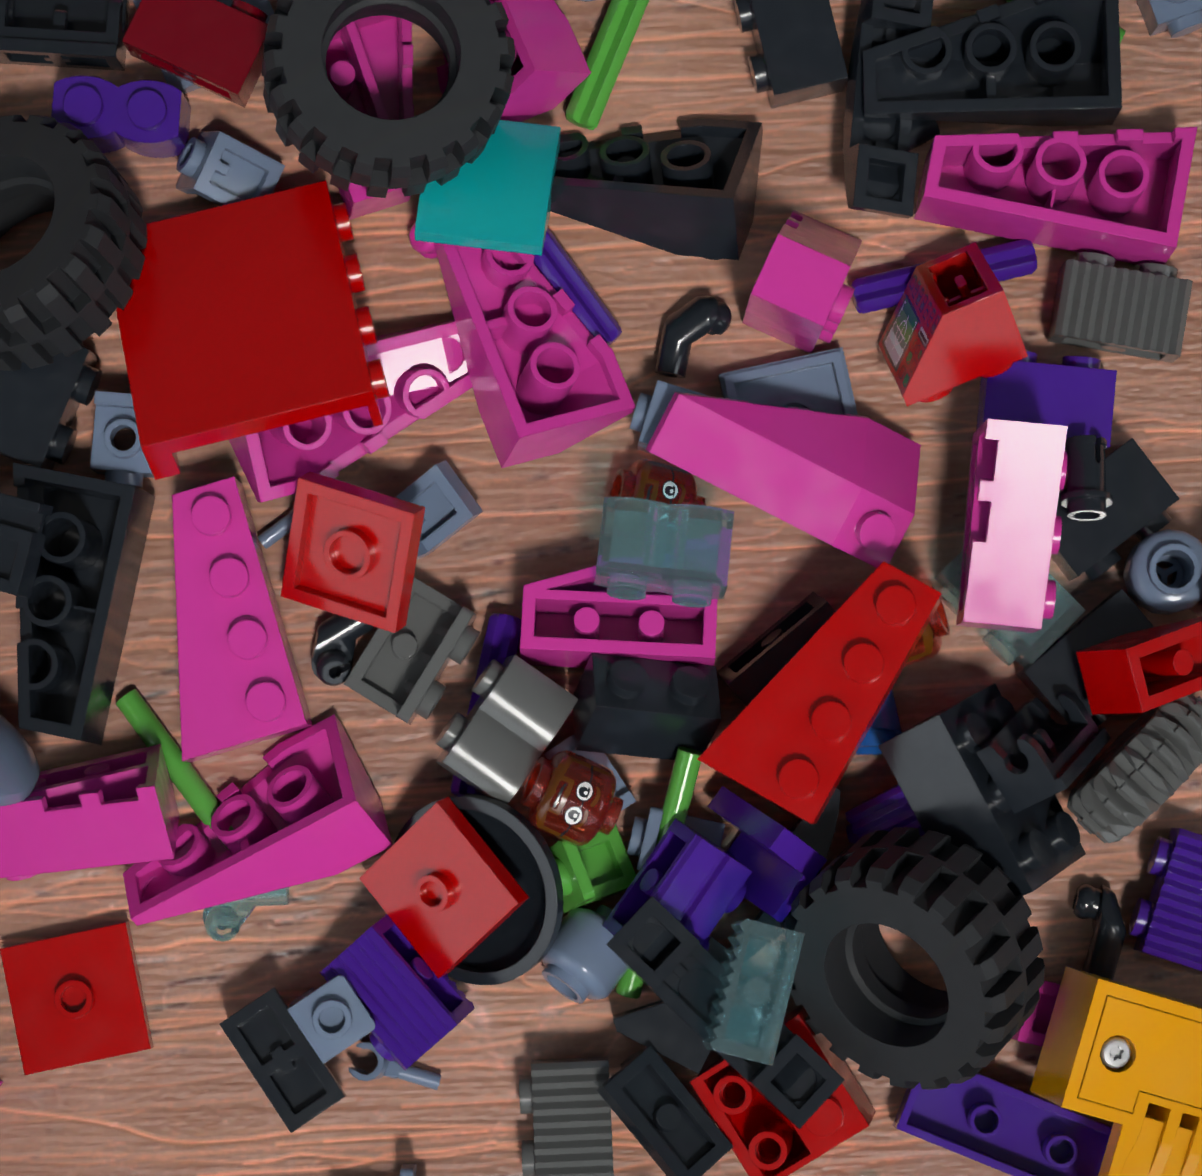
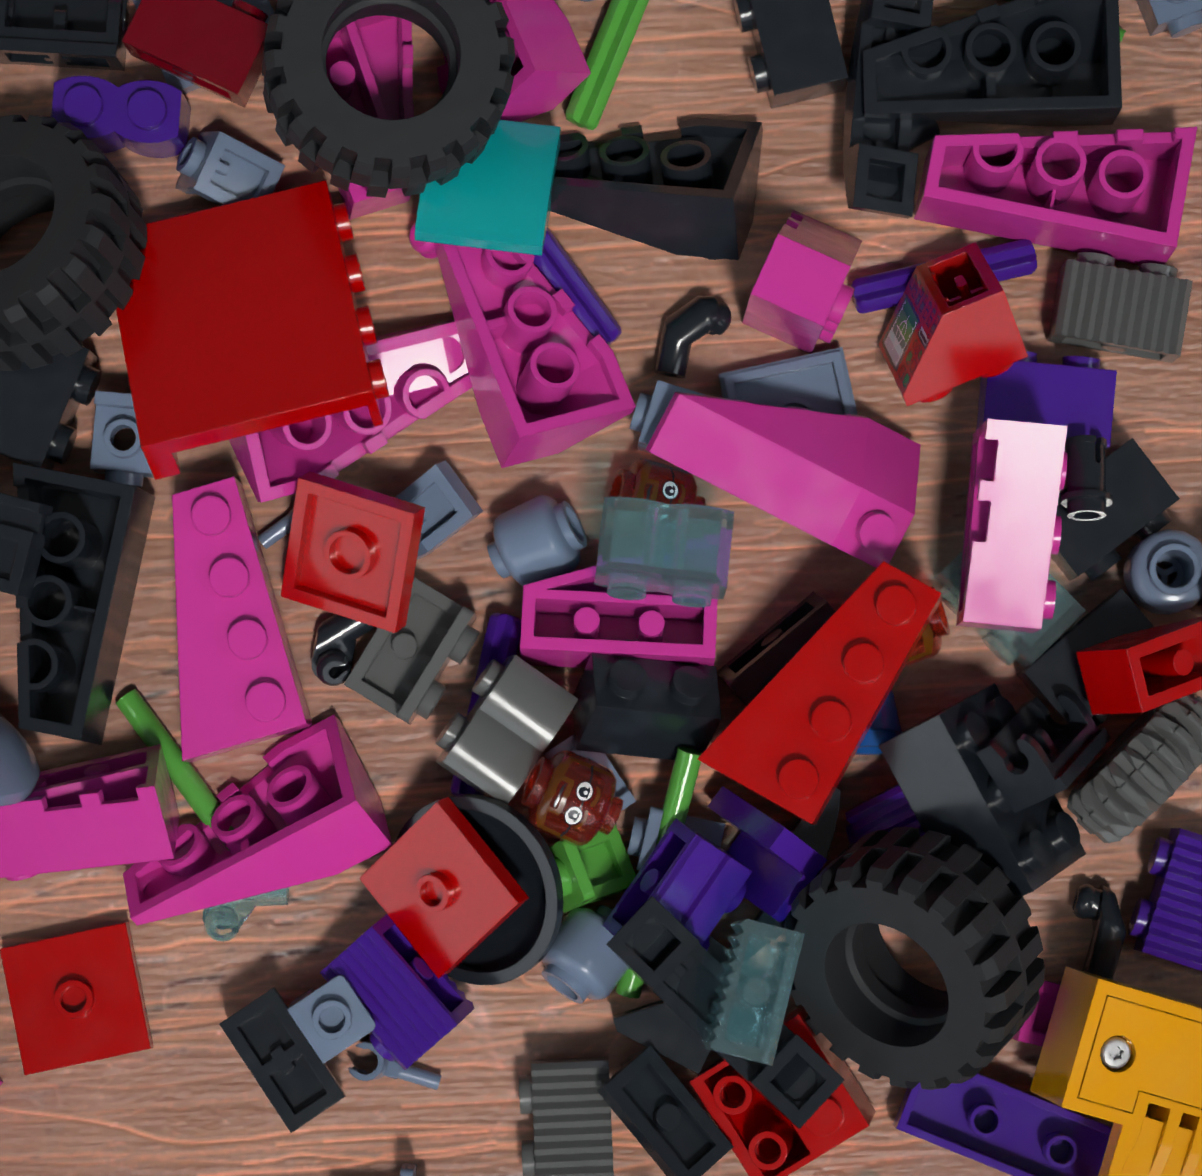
(537, 540): none -> sand blue head

